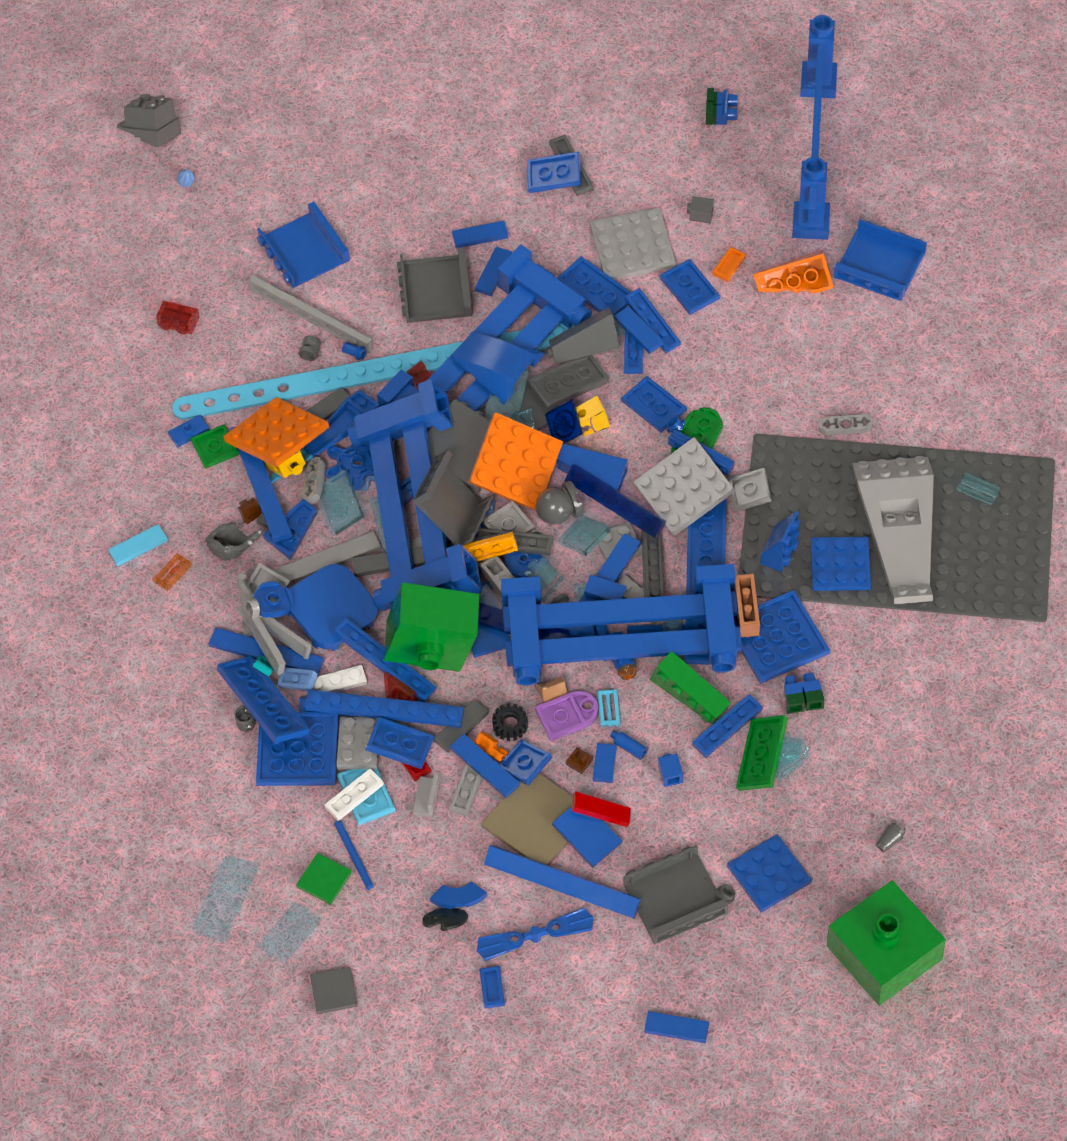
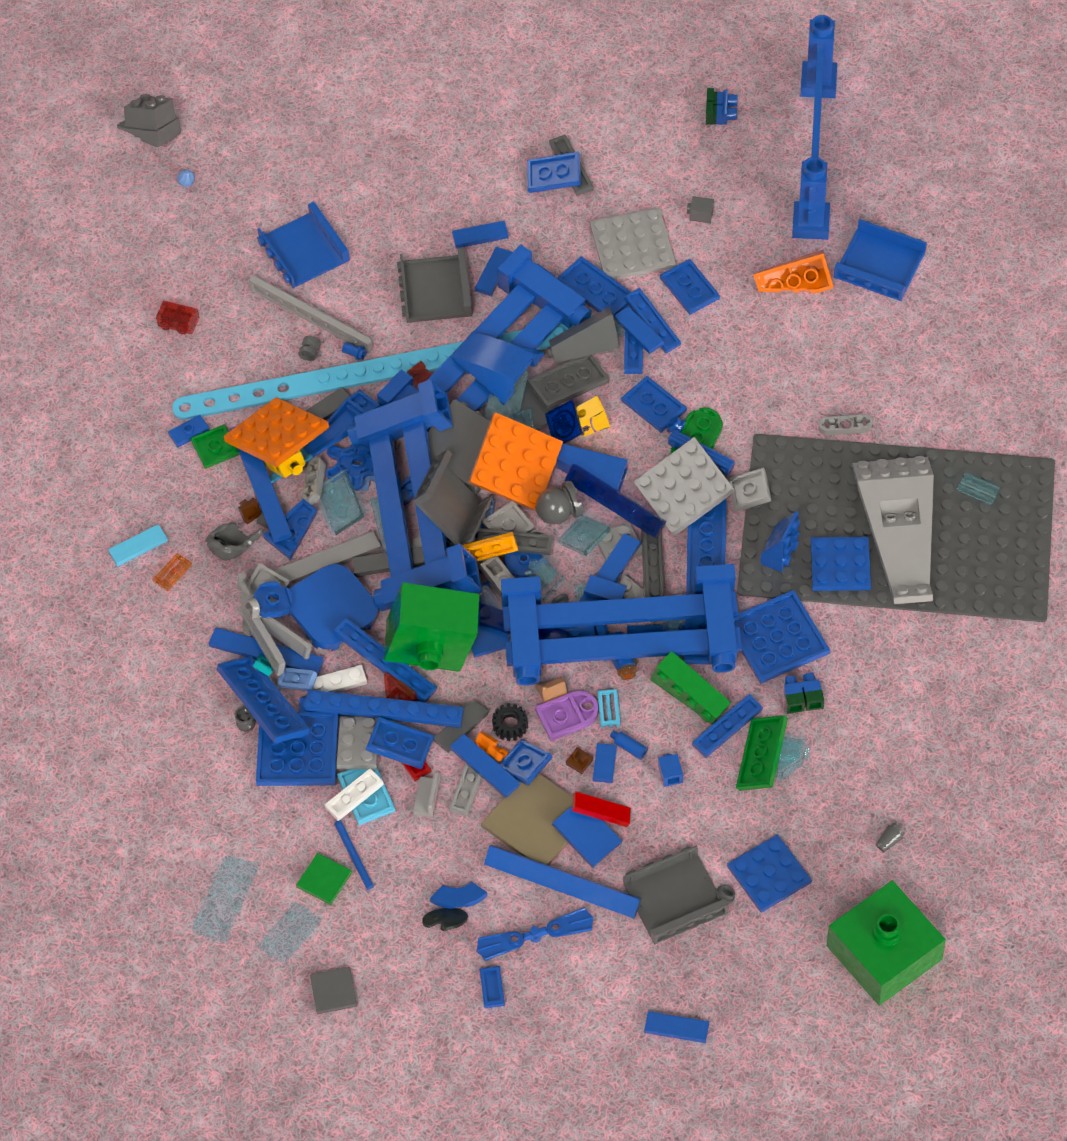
(729, 264): orange tile -> none
(747, 605): nougat brick -> none

